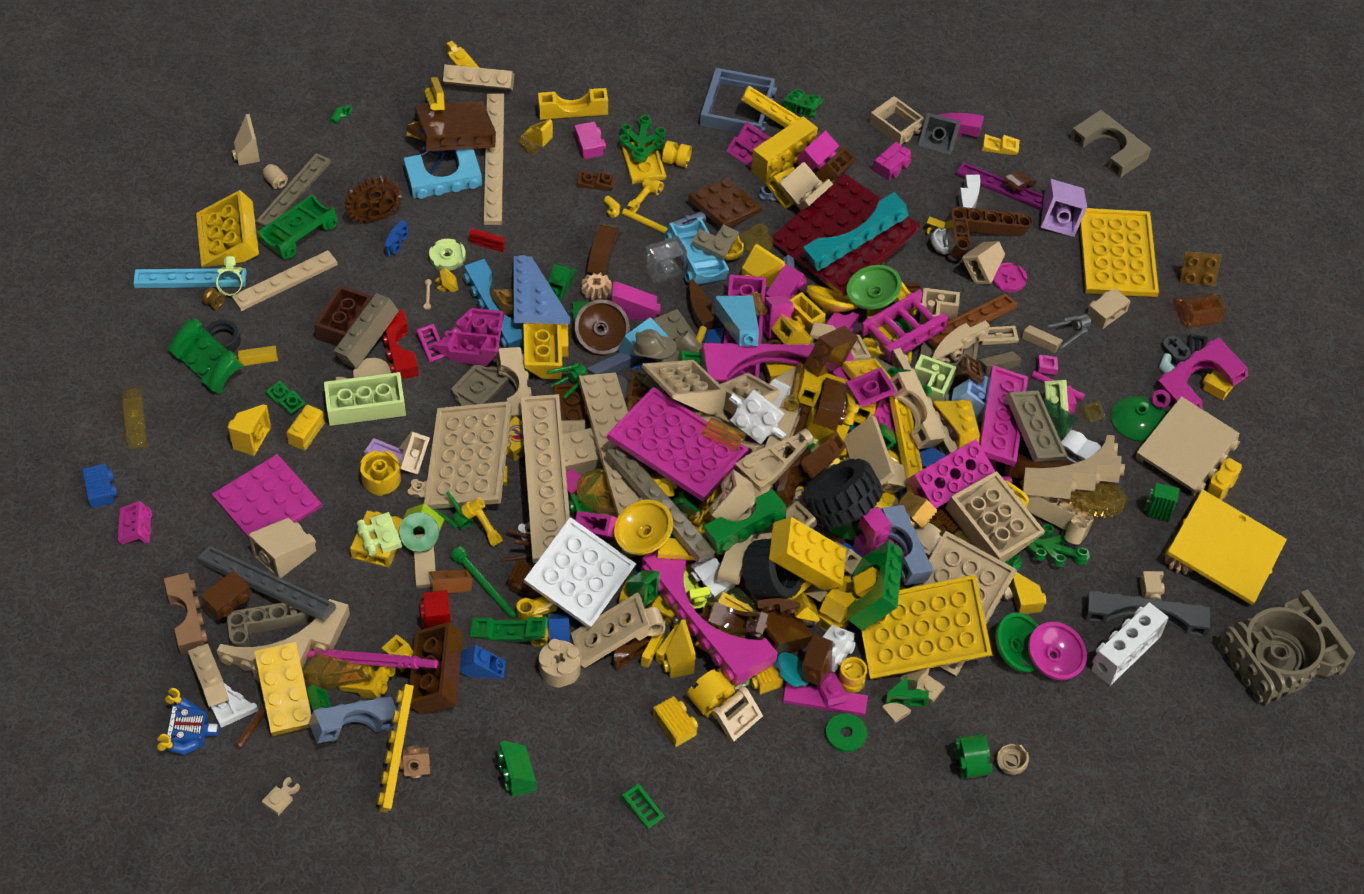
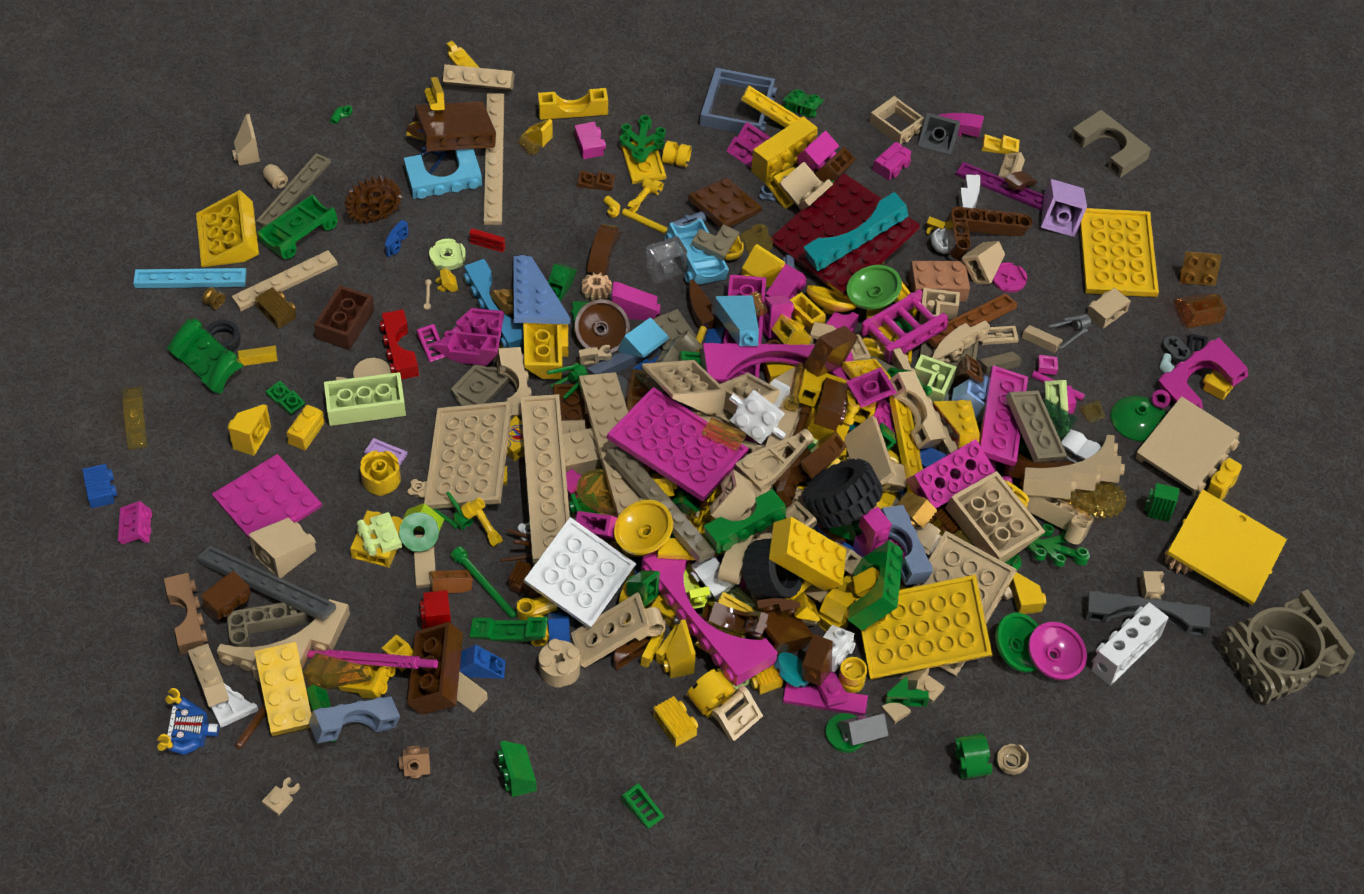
(229, 261): yellowish green piece -> none
(275, 307): none -> pearl gold brick
(366, 330): dark tan brick -> none
(393, 756): yellow plate -> none
(414, 450): tan slope -> none
(470, 694): none -> tan slope
(593, 355): none -> tan plate
(653, 345): dark tan piece -> none
(864, 728): none -> hinge
(940, 276): none -> nougat brick
(1012, 163): none -> tan slope

